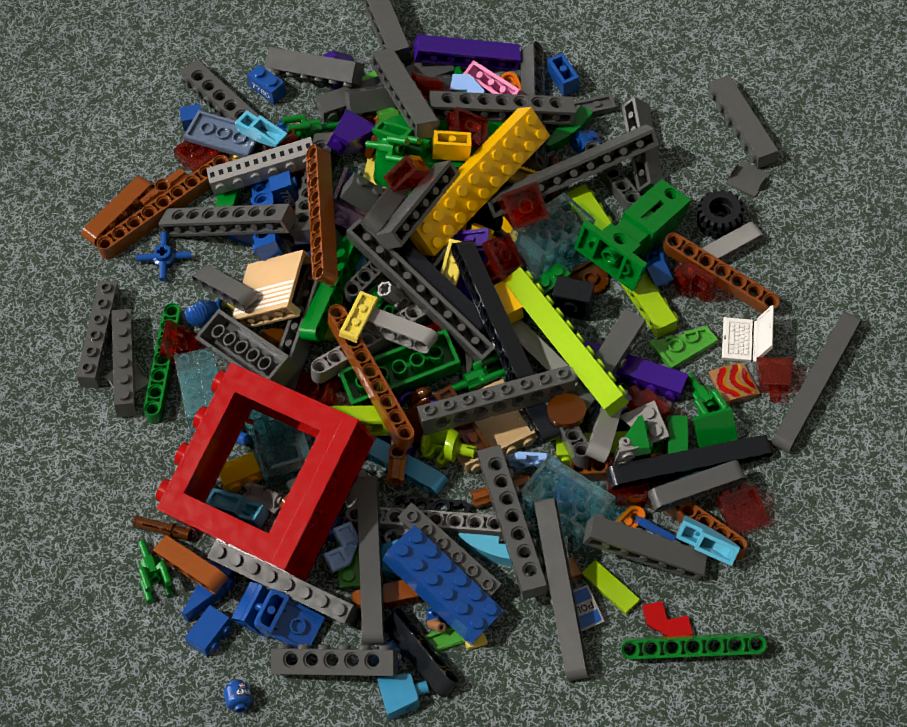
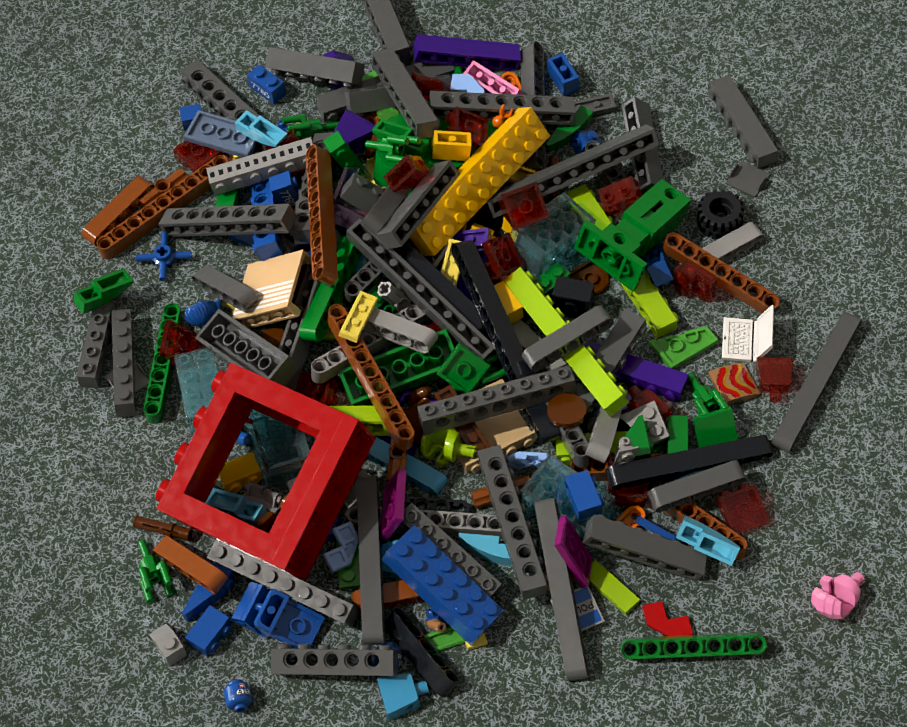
(102, 290): none -> green slope
(168, 644): none -> light grey slope
(266, 523): none -> reddish brown plate
(344, 153): none -> green brick
(393, 503): none -> magenta tile
(463, 368): none -> green tile
(498, 120): none -> orange arm
(567, 338): none -> dark grey beam
(573, 551): none -> magenta tile
(583, 494): none -> blue brick
(620, 195): none -> clear red brick
(837, 595): none -> bright pink piece

